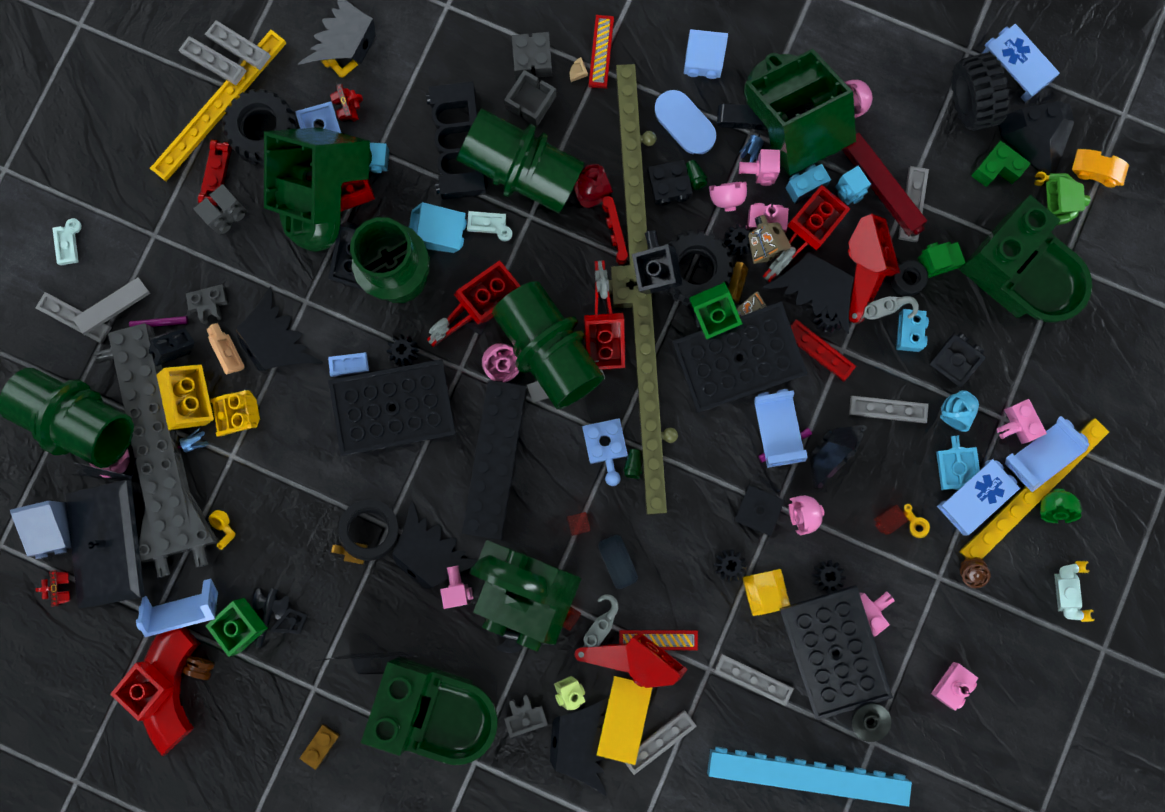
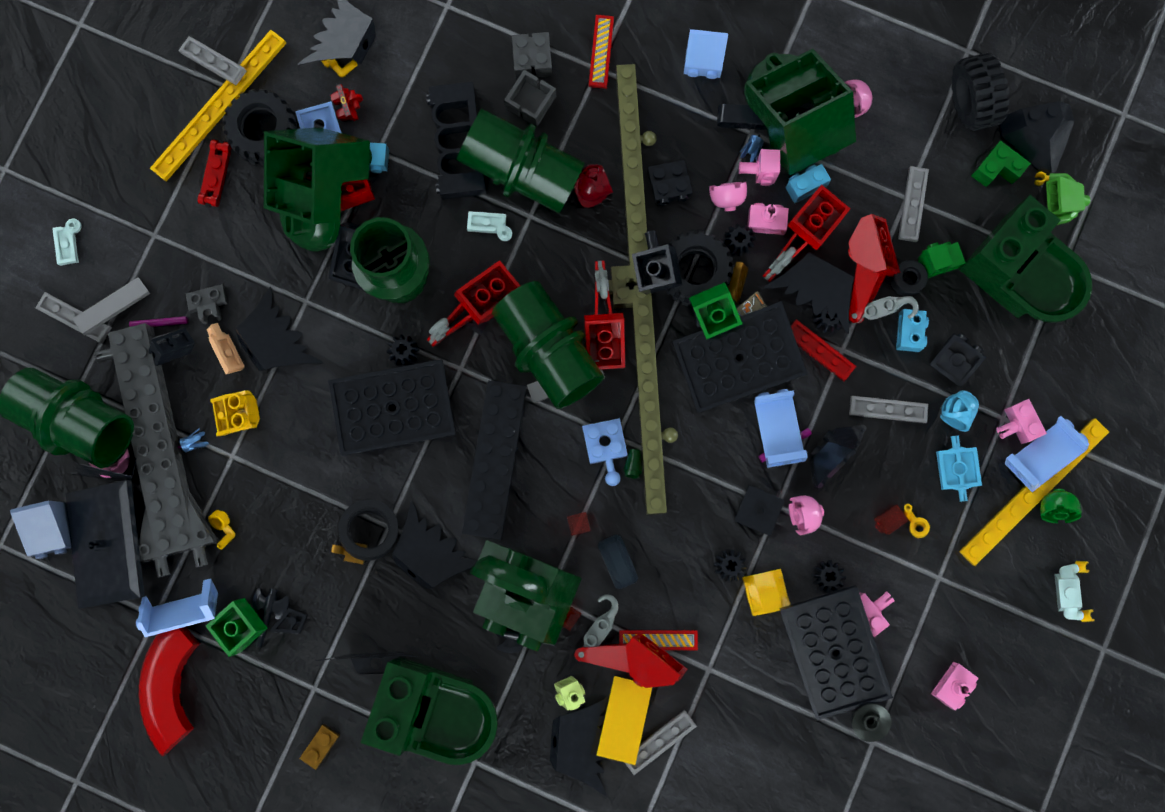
(55, 579): red hips -> none
(142, 690): red slope -> none
(185, 397): yellow brick -> none
(198, 668): reddish brown wheel -> none
(231, 210): dark grey piece -> none
(237, 45): light grey tile -> none
(348, 364): light blue plate -> none
(438, 227): medium azure slope -> none
(457, 592): bright pink brick -> none
(499, 362): bright pink cylinder -> none
(524, 718): dark grey plate -> none
(578, 70): tan tile -> none
(617, 237): red plate -> none
(685, 122): light blue tile -> none
(697, 176): dark green cone -> none
(753, 680): light grey tile -> none
(767, 240): dark tan torso -> none
(809, 777): medium azure brick -> none
(852, 186): medium azure brick -> none
(886, 186): dark red brick -> none
(975, 572): reddish brown wheel -> none
(979, 497): light blue panel -> none
(1022, 60): light blue panel -> none
(1094, 166): light orange brick -> none

